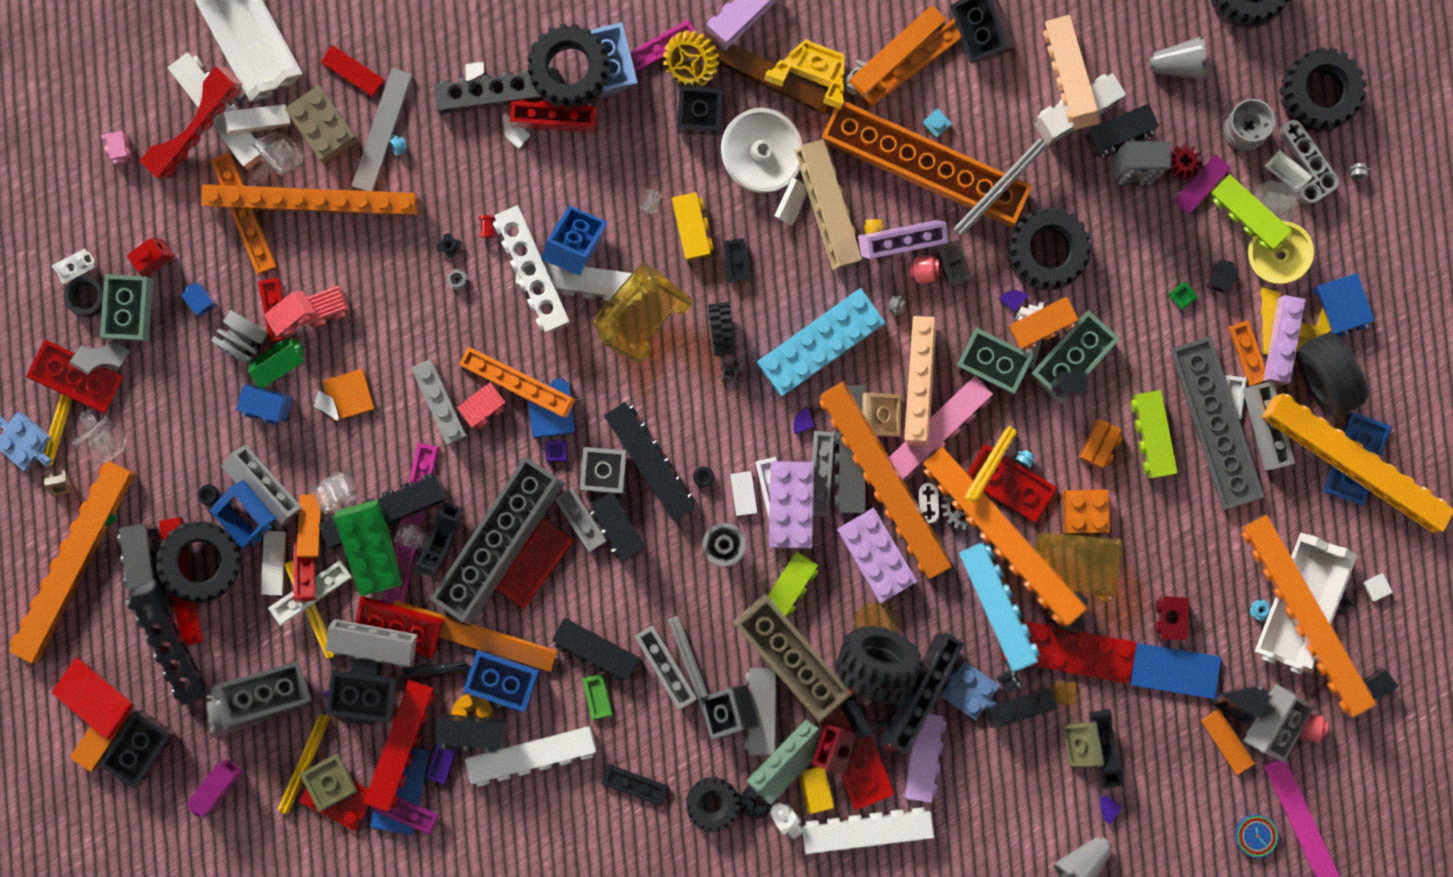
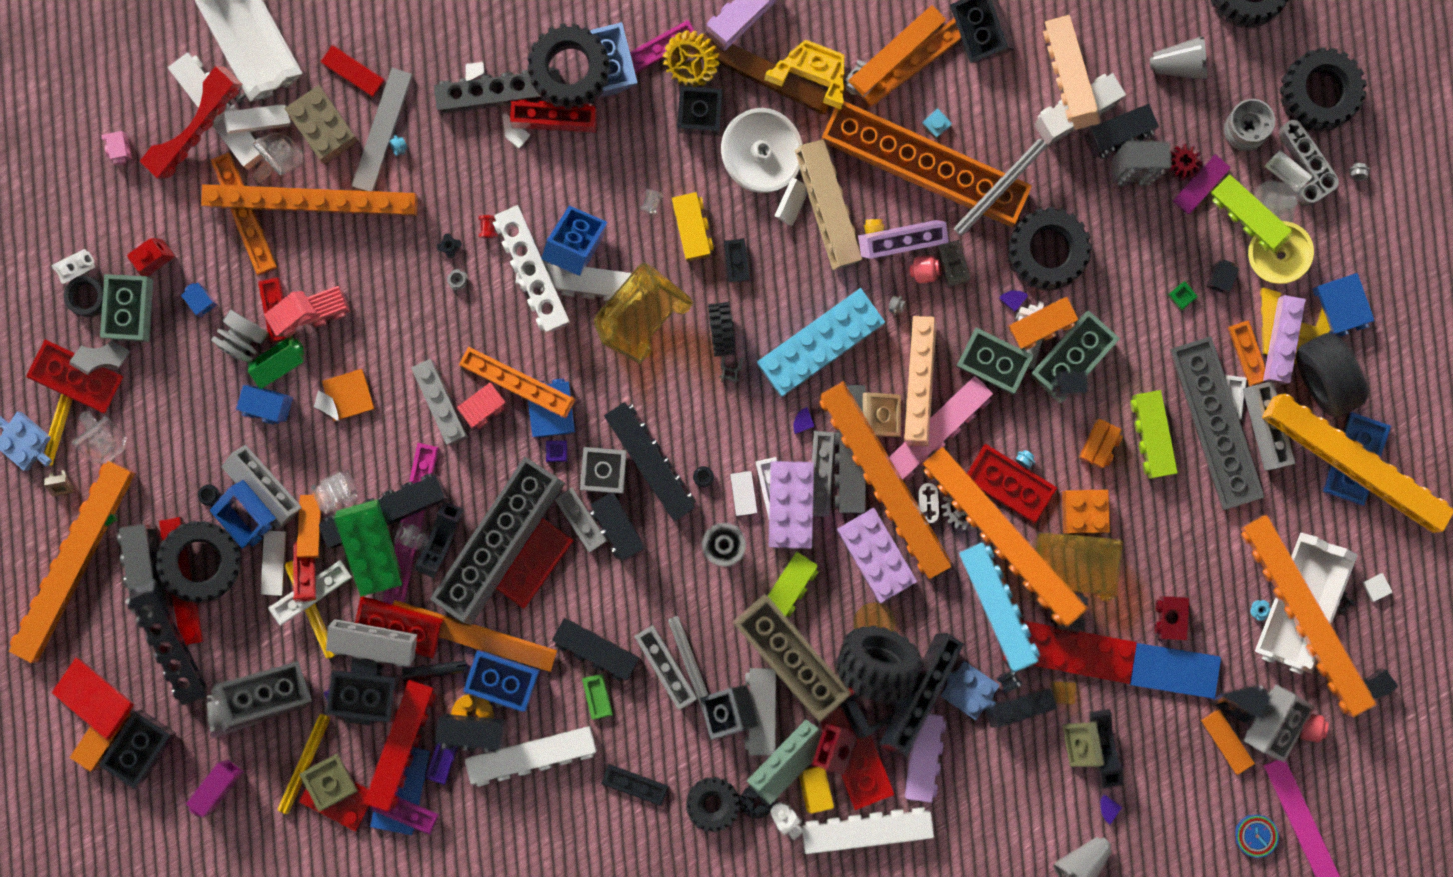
(991, 464): yellow axle -> none

